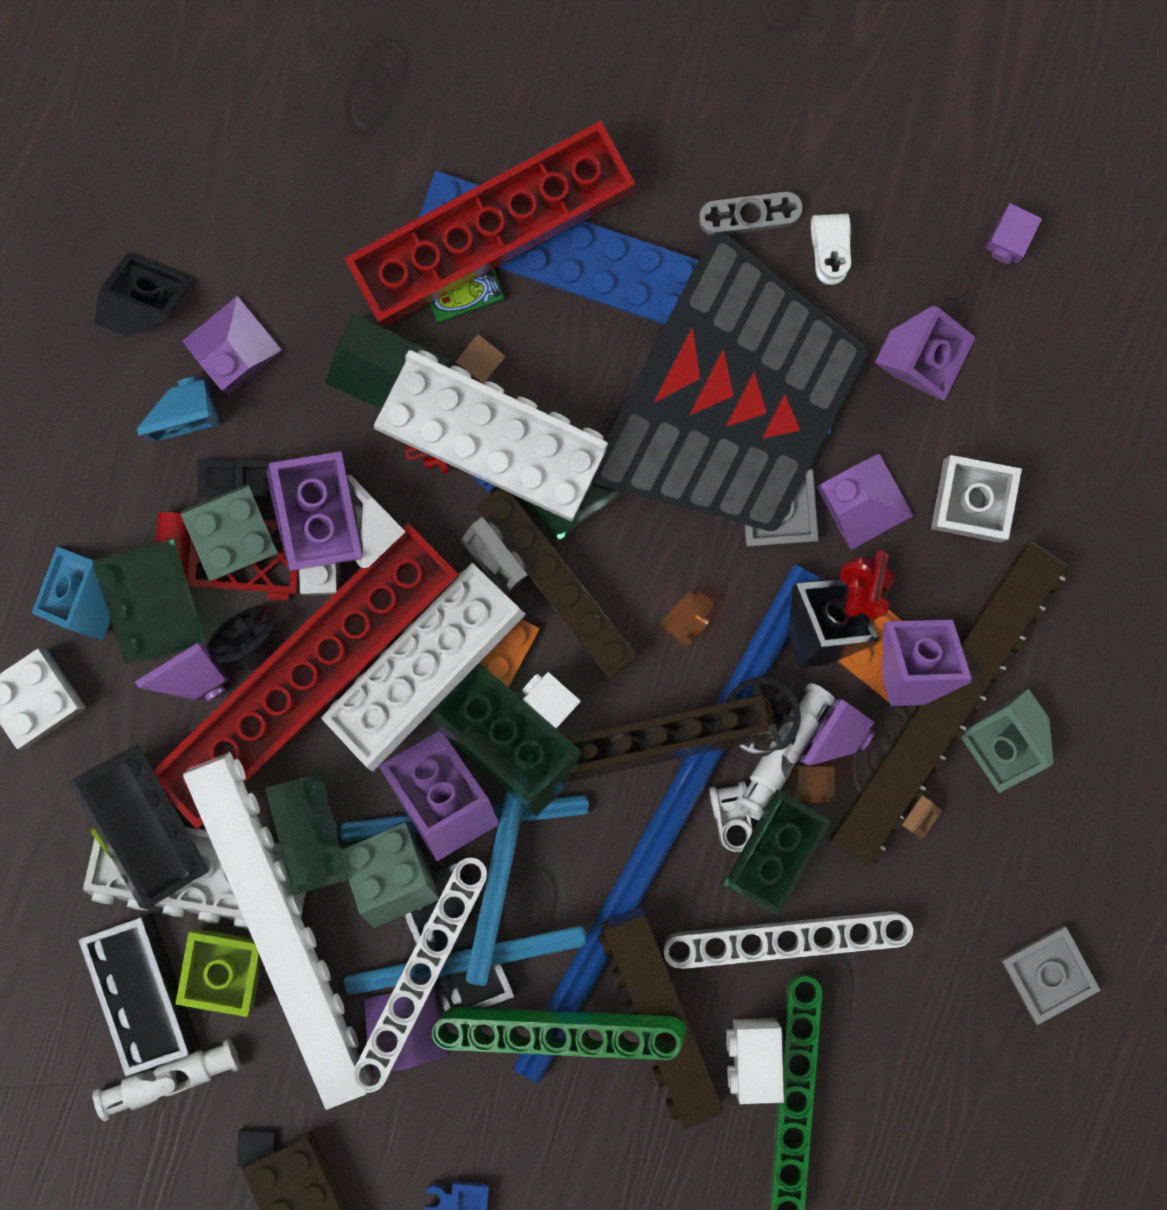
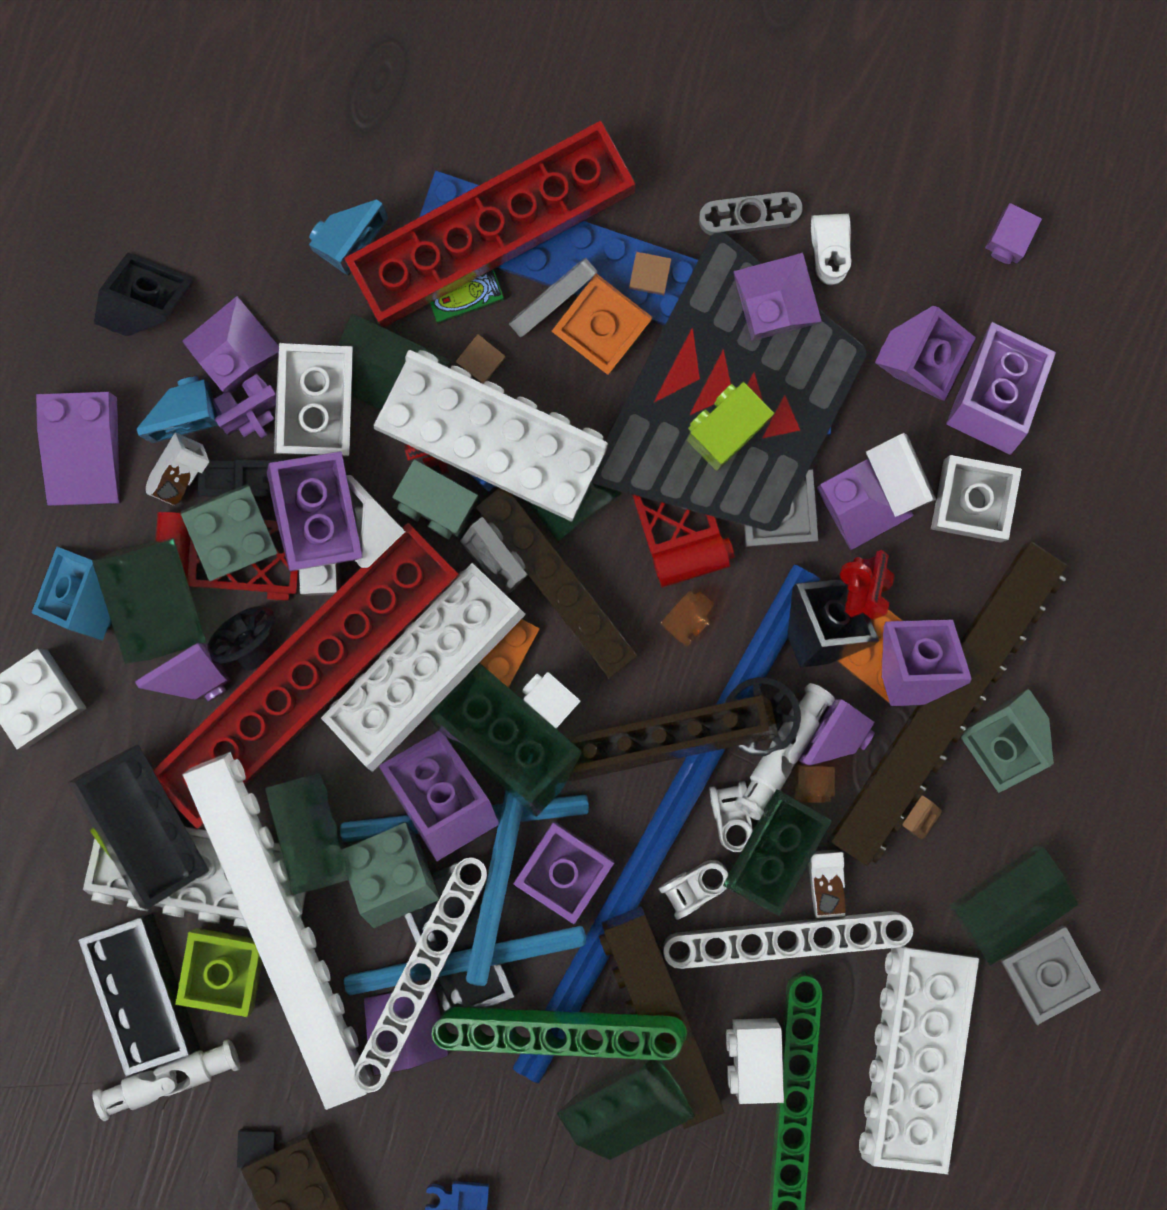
(79, 447): none -> medium lavender slope
(176, 469): none -> white leg
(249, 414): none -> medium lavender hips
(313, 399): none -> white slope
(347, 233): none -> dark azure slope
(436, 499): none -> sand green brick
(553, 297): none -> light grey beam
(563, 872): none -> medium lavender brick
(602, 324): none -> orange plate
(626, 1110): none -> clear green slope
(650, 273): none -> medium nougat tile
(687, 555): none -> red piece
(693, 888): none -> white piece
(730, 426): none -> lime brick
(777, 297): none -> medium lavender slope
(827, 883): none -> leg
(901, 475): none -> white slope
(918, 1060): none -> white bracket
(1001, 389): none -> medium lavender slope
(1014, 904): none -> clear green slope

